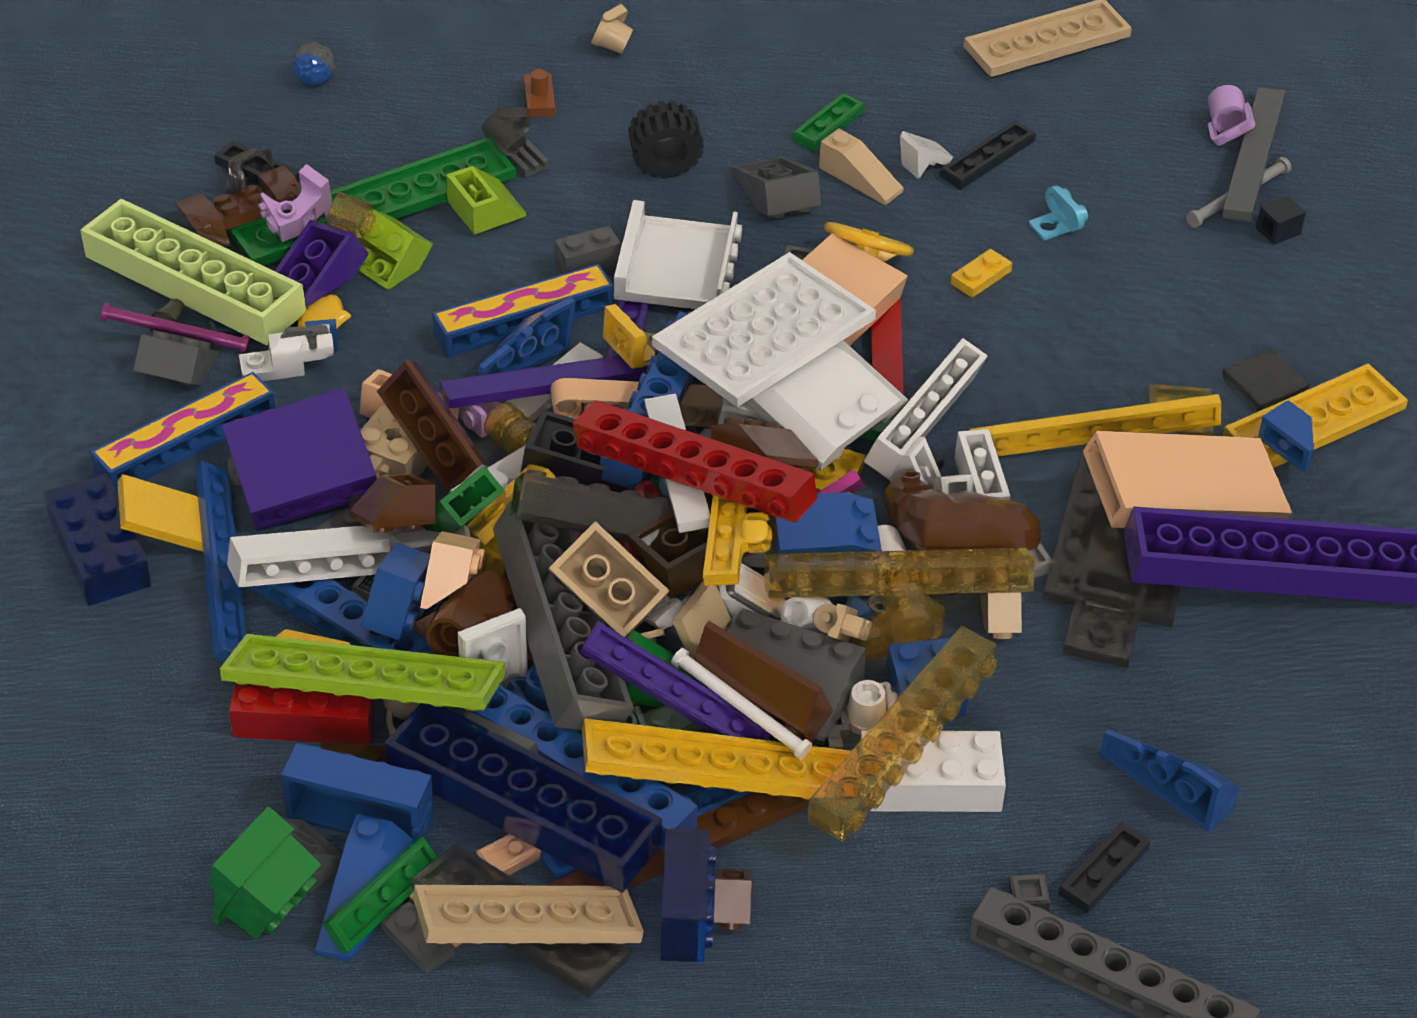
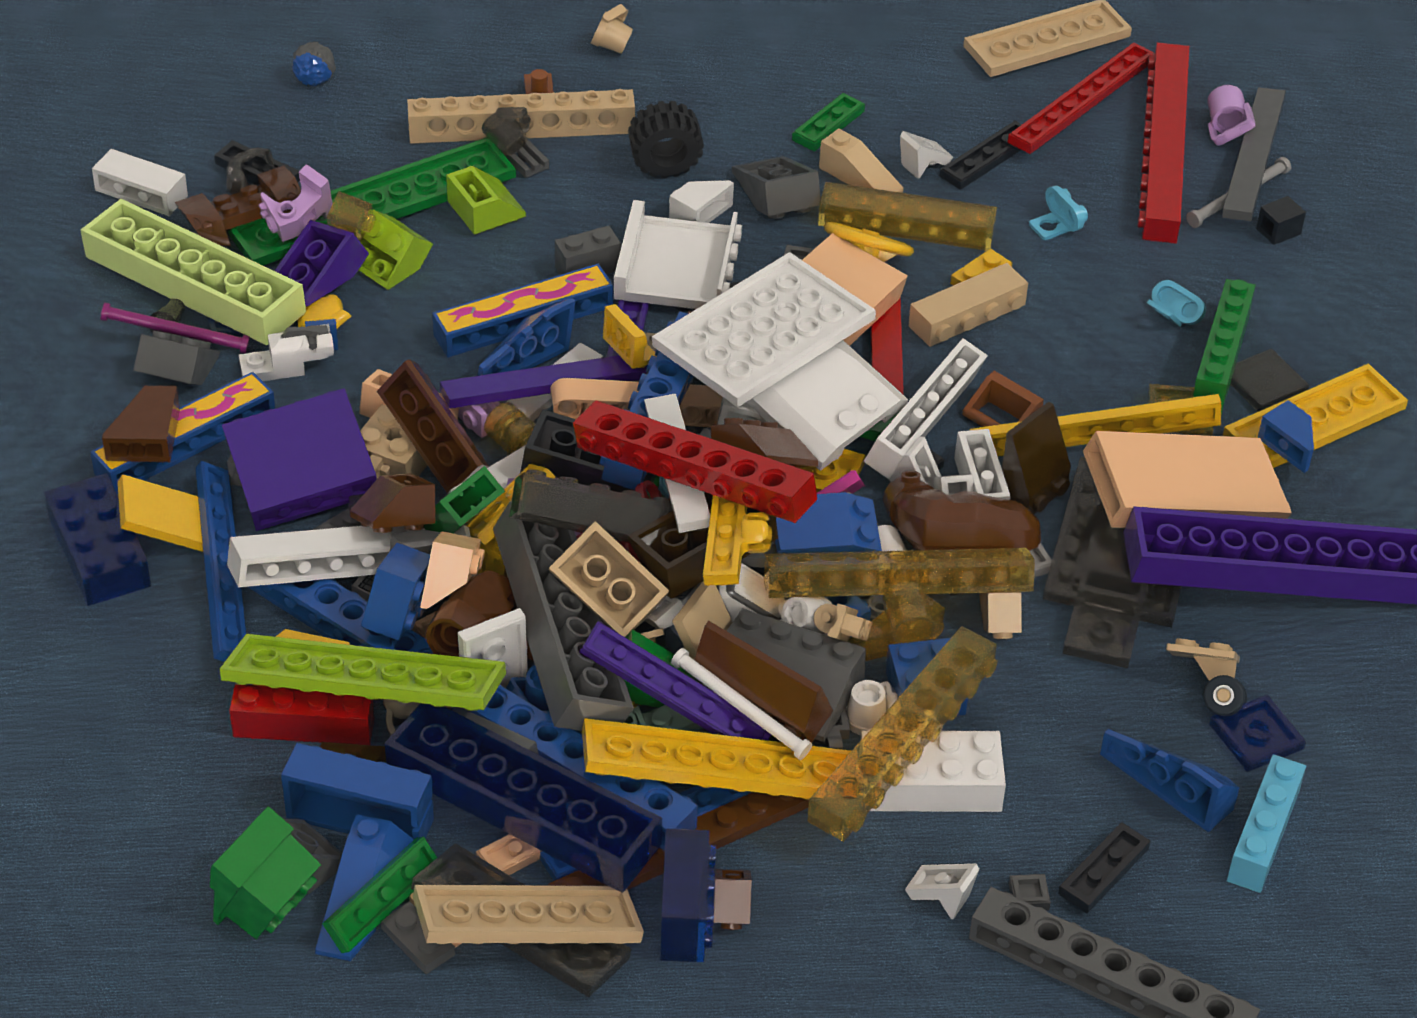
(139, 182): none -> white brick
(145, 427): none -> reddish brown slope
(550, 114): none -> tan brick
(701, 200): none -> white slope
(909, 215): none -> clear yellow brick
(944, 882): none -> white slope
(968, 304): none -> tan brick
(1003, 394): none -> dark orange tile
(1036, 460): none -> dark brown slope
(1080, 99): none -> red tile
(1164, 143): none -> red brick
(1177, 303): none -> medium azure bracket
(1223, 692): none -> plate
(1225, 340): none -> green brick
(1258, 733): none -> clear blue tile
(1266, 823): none -> medium azure brick

